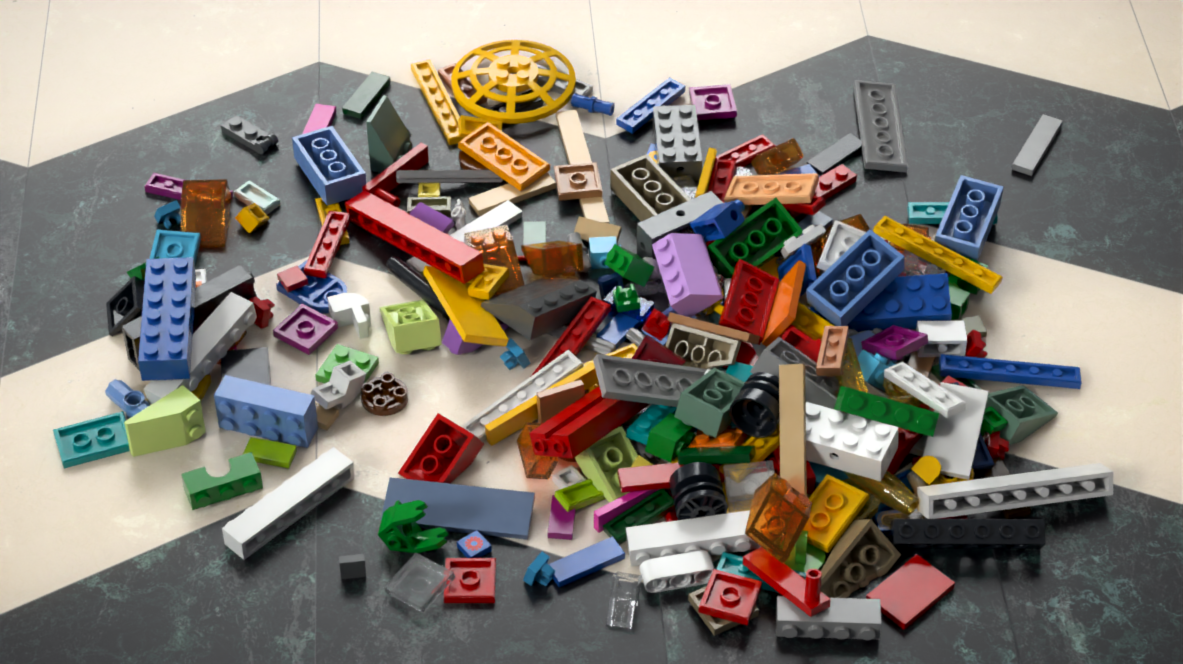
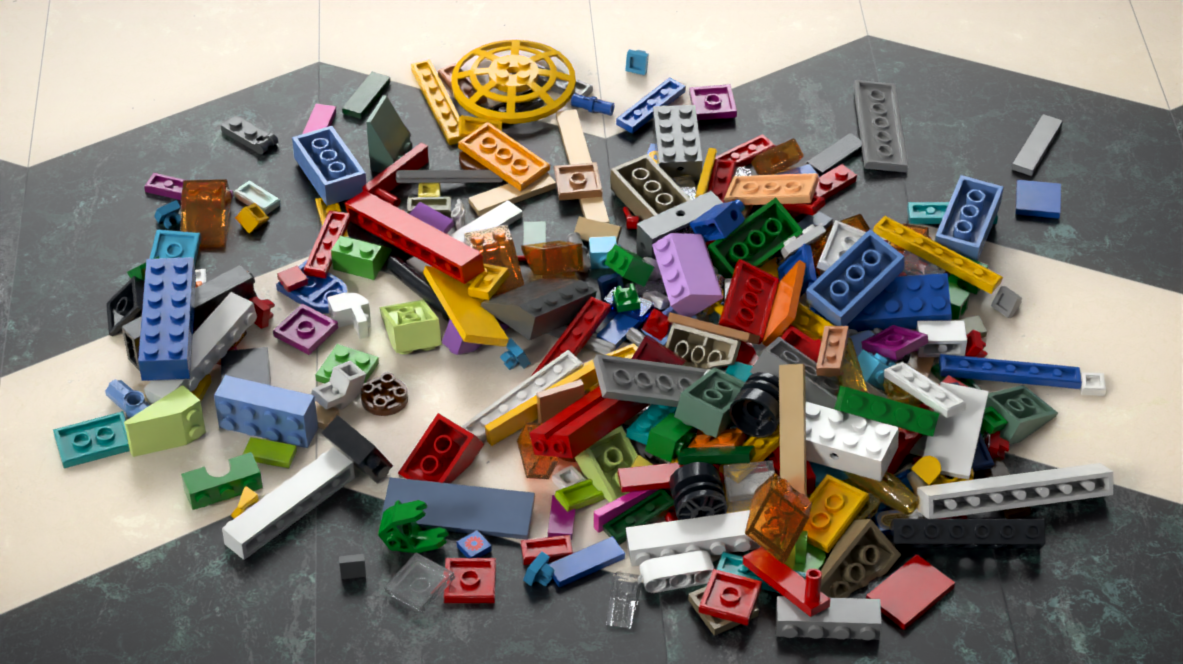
(247, 500): none -> yellow slope
(357, 449): none -> black brick
(359, 257): none -> bright green slope
(555, 547): none -> tile
(631, 220): none -> red hand
(637, 61): none -> dark azure tile
(660, 300): none -> white tile
(1006, 302): none -> light grey tile
(1038, 199): none -> tile
(1093, 384): none -> white tile

